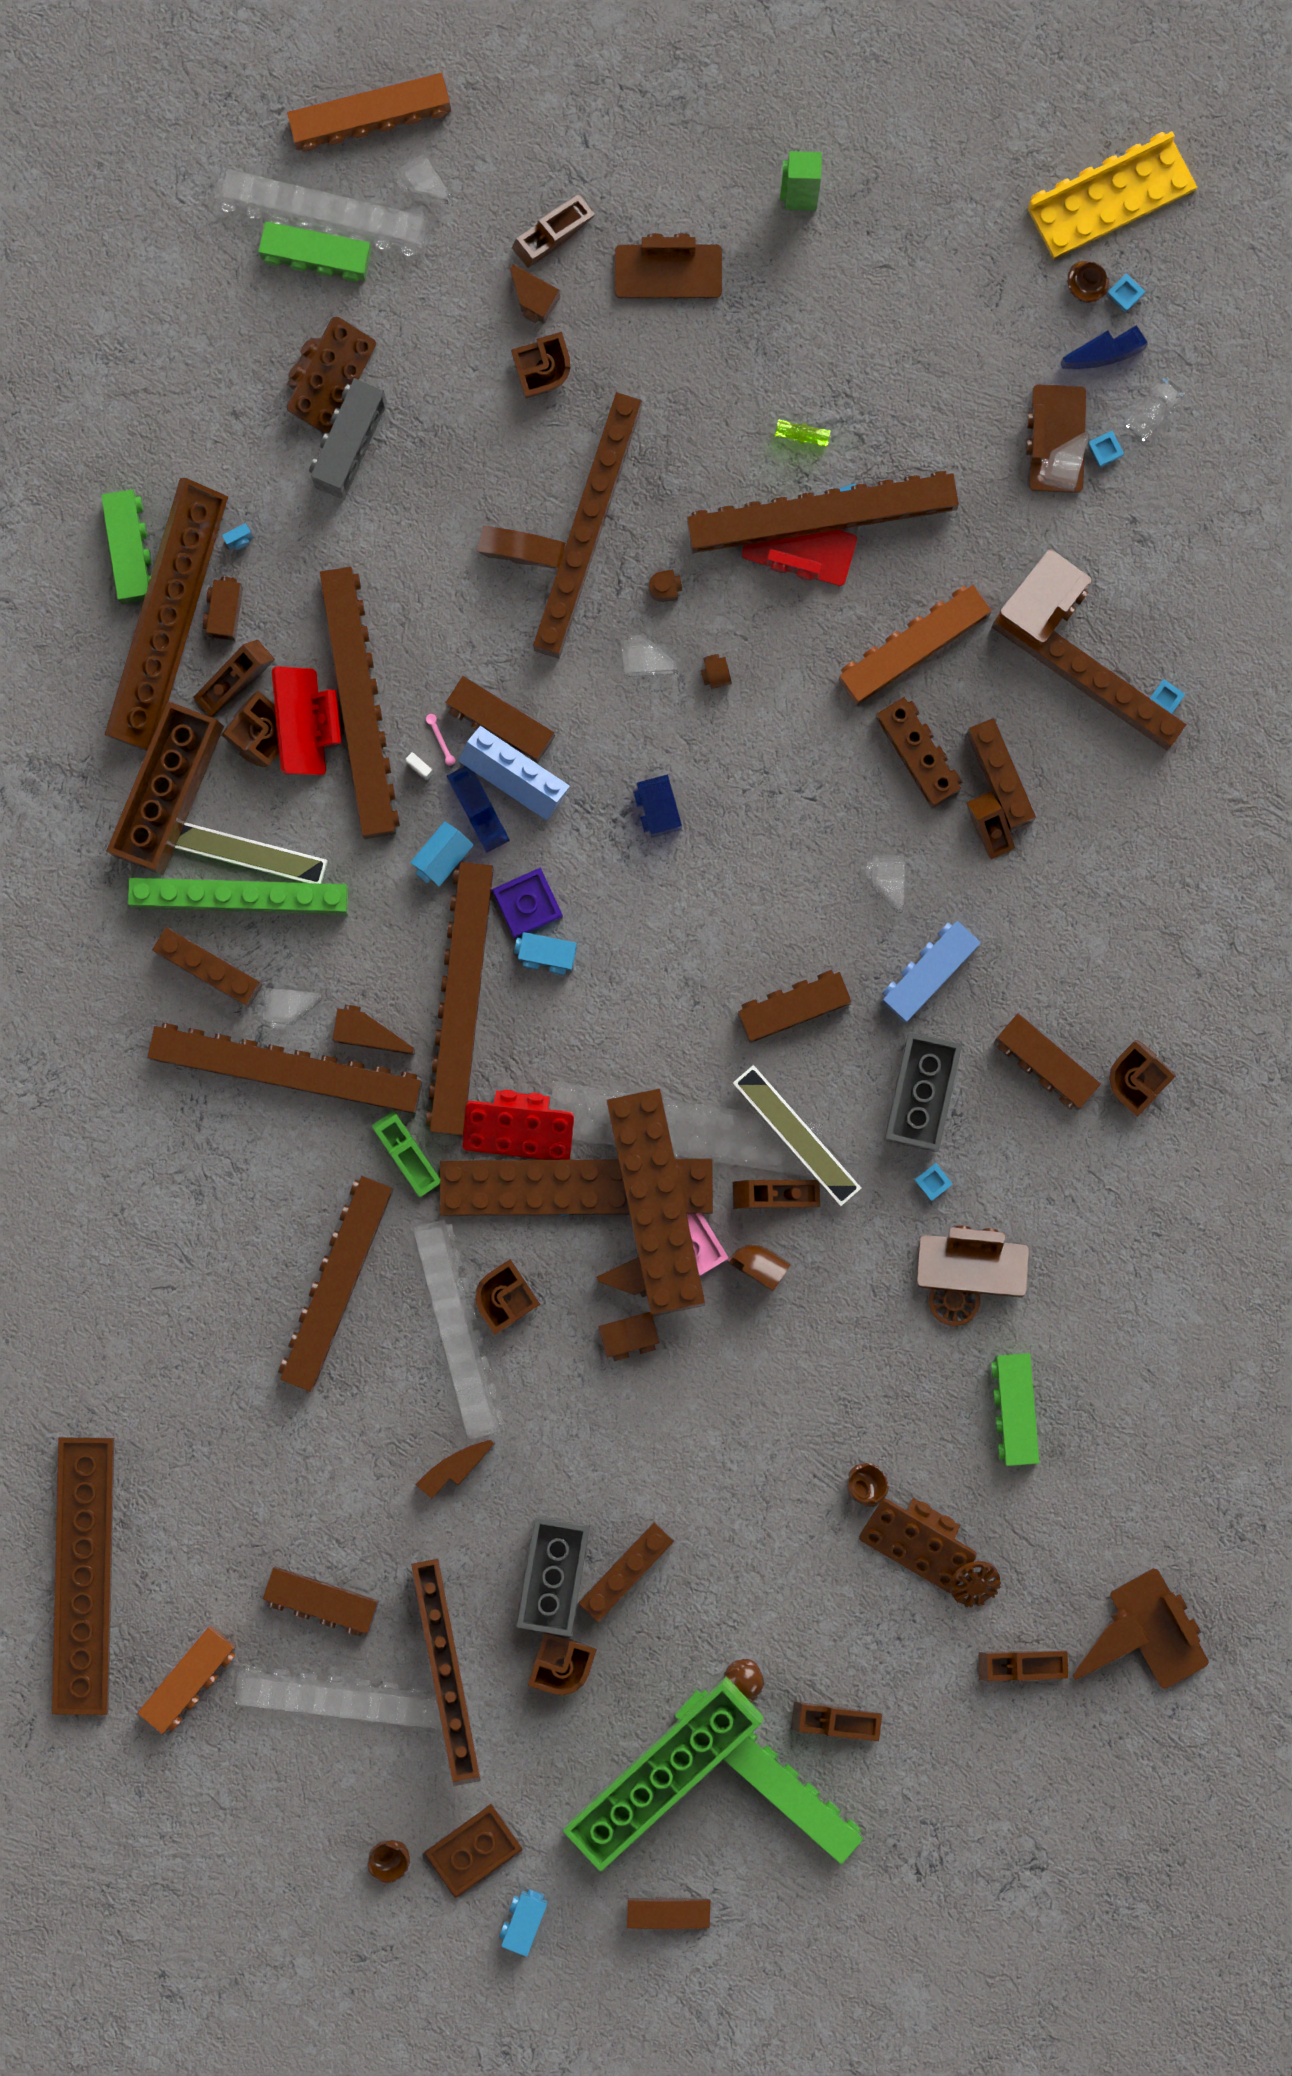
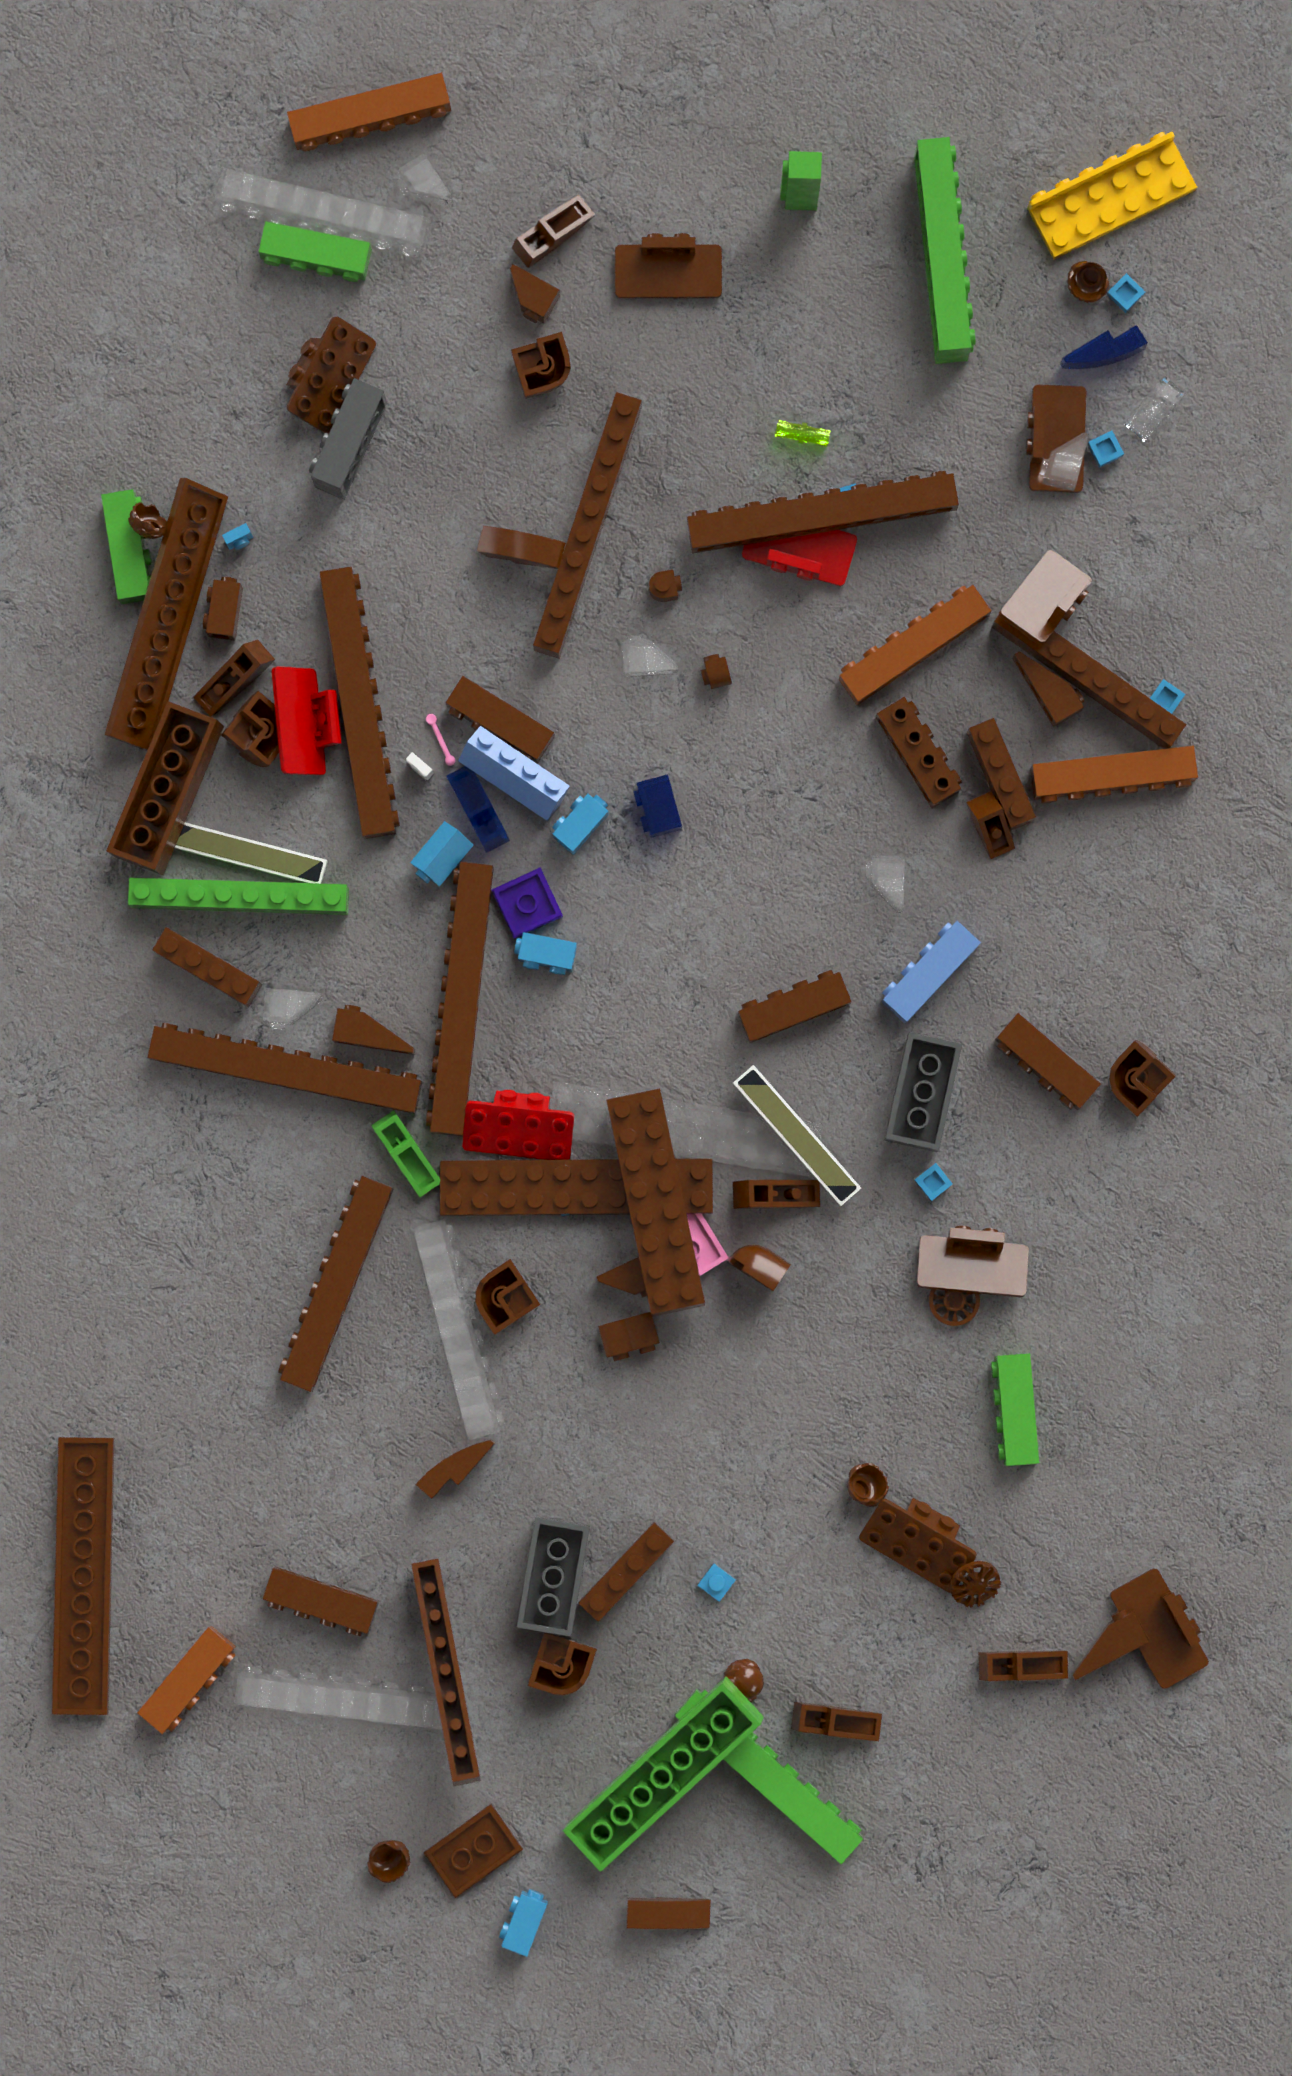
(147, 521): none -> reddish brown hair
(581, 822): none -> dark azure brick
(716, 1582): none -> dark azure plate
(942, 250): none -> bright green brick
(1052, 692): none -> reddish brown slope
(1114, 773): none -> dark orange brick

